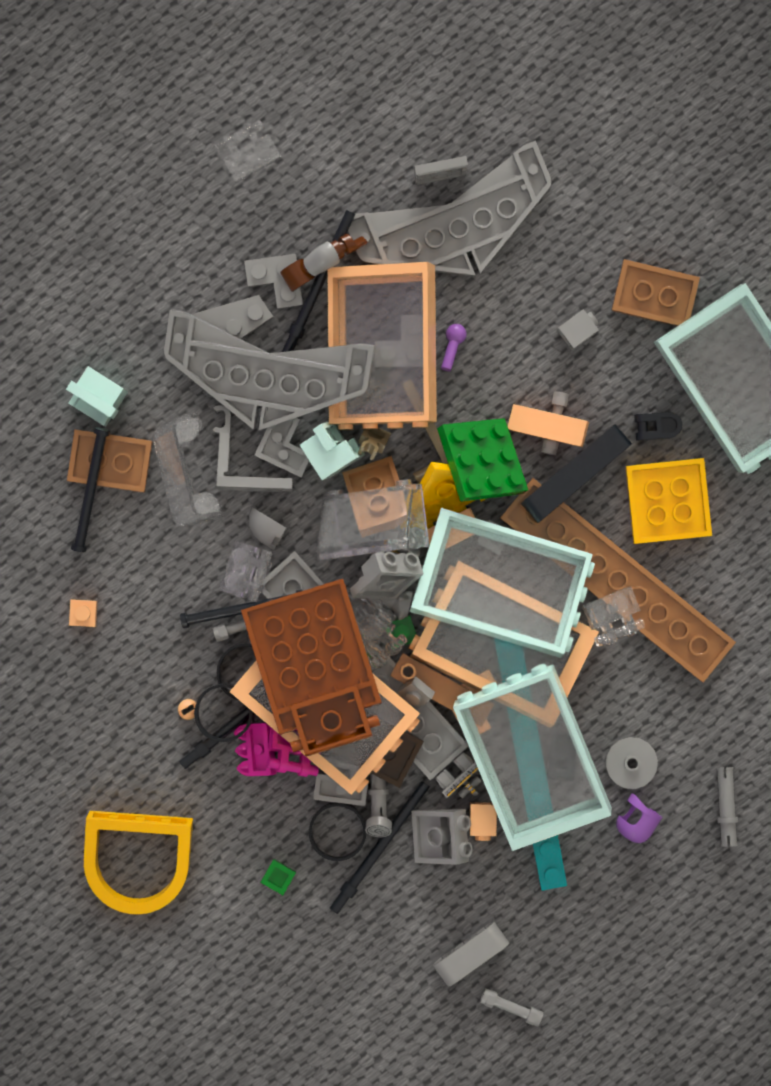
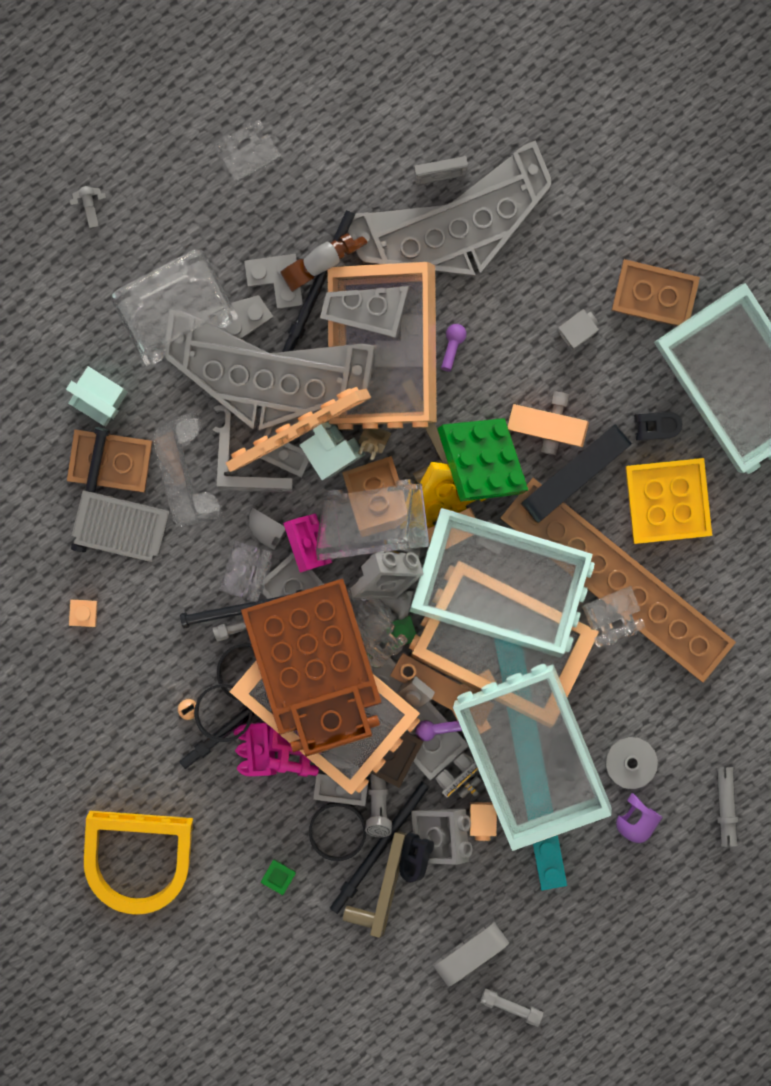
(86, 194): none -> light grey piece
(119, 526): none -> light grey window
(172, 304): none -> clear windscreen
(303, 541): none -> dark pink plate
(307, 422): none -> light nougat wing
(371, 310): none -> light grey wing
(379, 919): none -> dark tan piece
(412, 866): none -> black plate
(427, 730): none -> medium lavender bar

